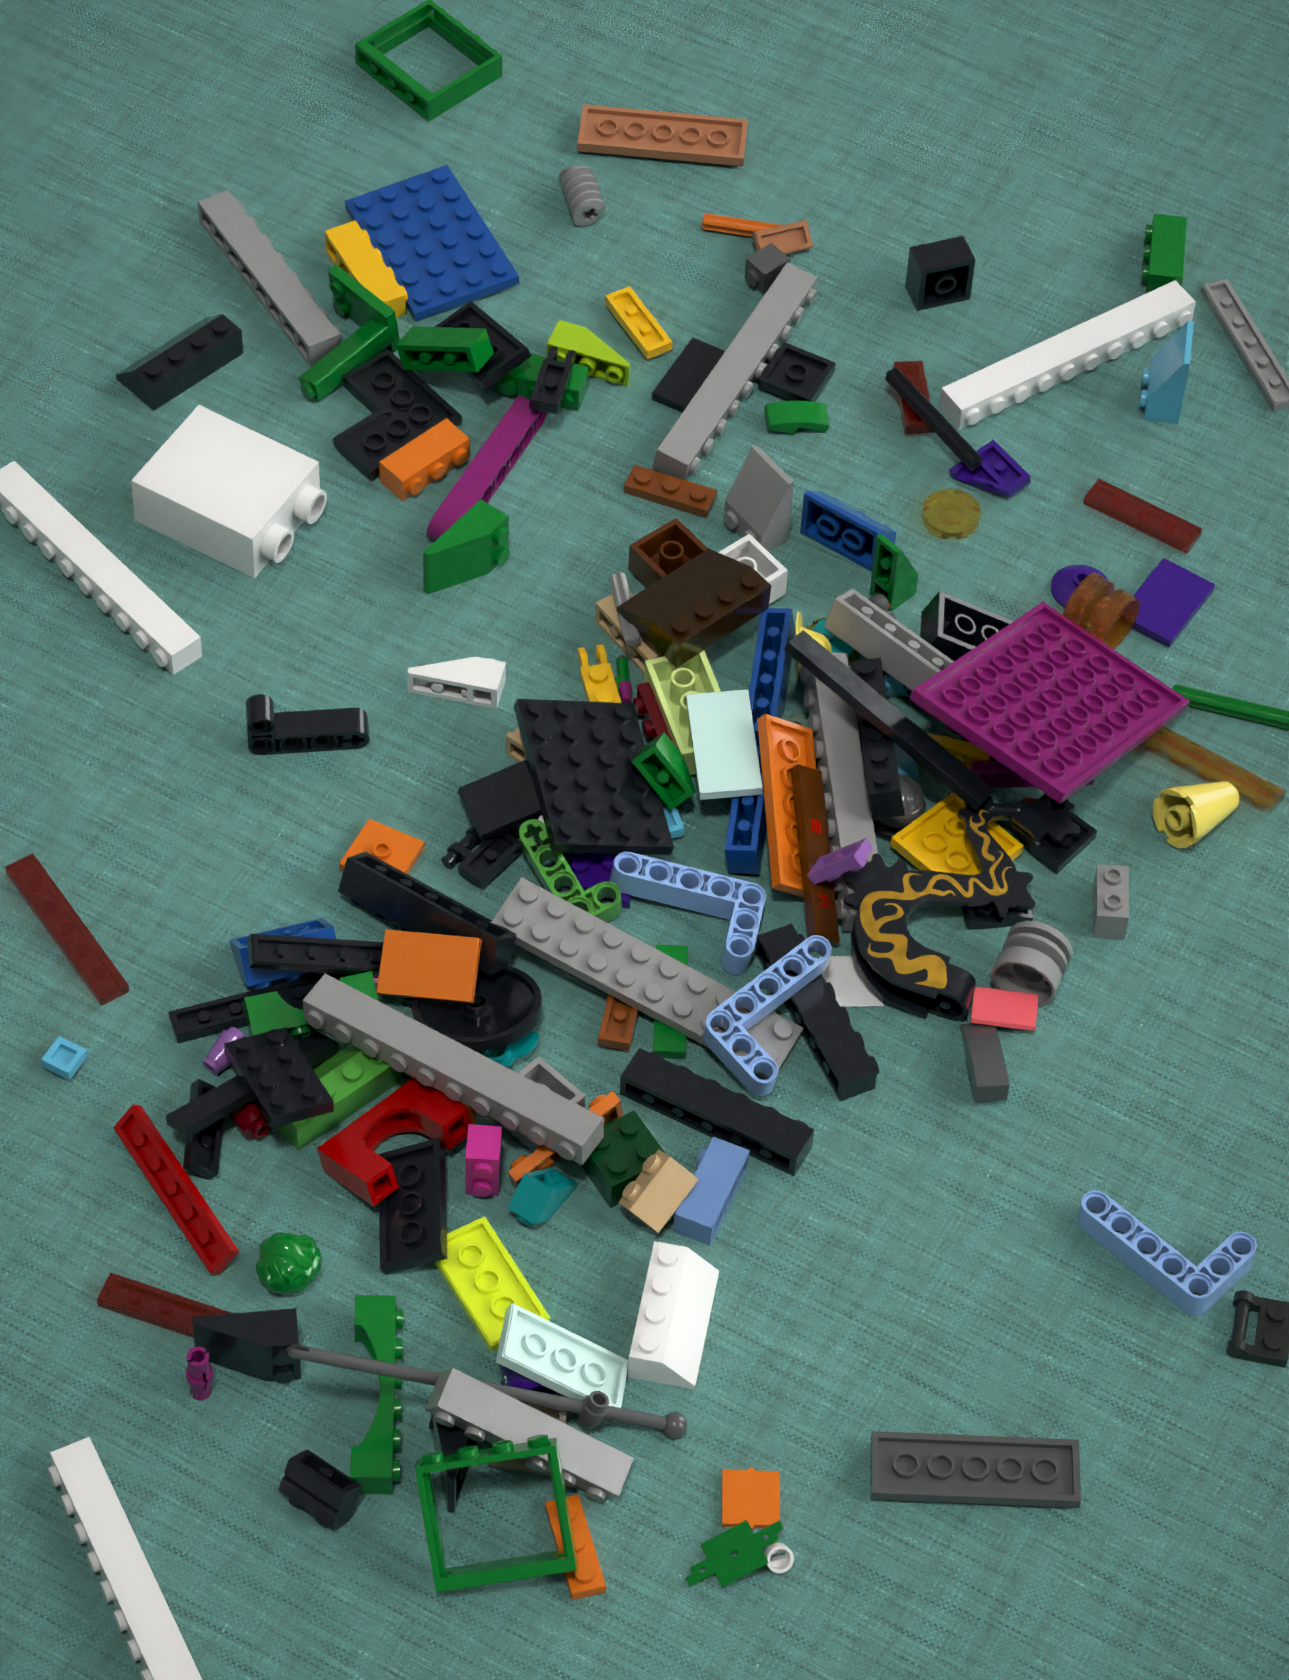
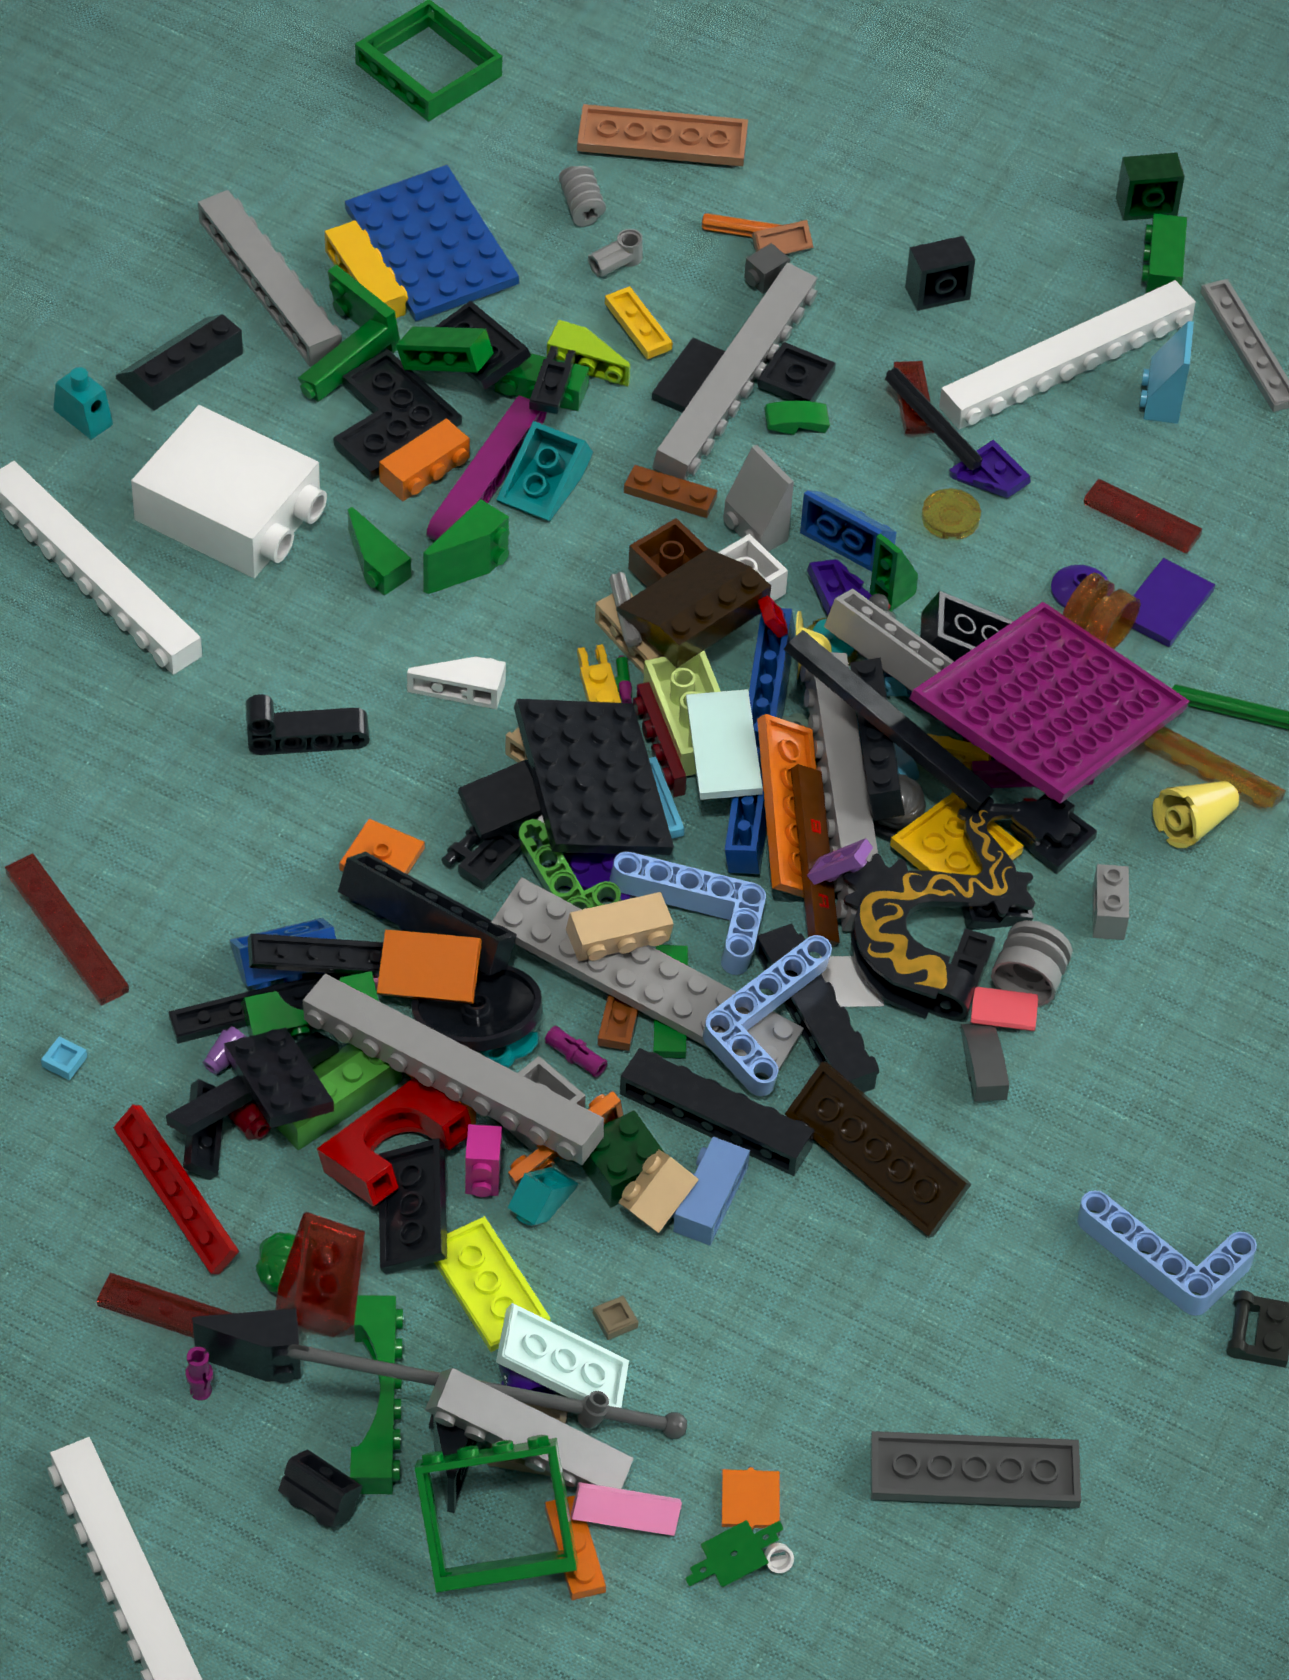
(82, 403): none -> teal torso
(322, 1275): none -> clear red slope
(380, 559): none -> green slope
(545, 471): none -> teal slope
(576, 1051): none -> magenta pin
(615, 1317): none -> dark tan tile
(619, 927): none -> tan brick
(624, 251): none -> light grey piece
(626, 1509): none -> bright pink tile
(665, 770): green slope -> none
(673, 1317): white slope -> none
(773, 616): none -> red tile
(832, 580): none -> dark purple wing
(878, 1149): none -> dark brown plate
(974, 953): none -> black slope
(1149, 186): none -> dark green brick

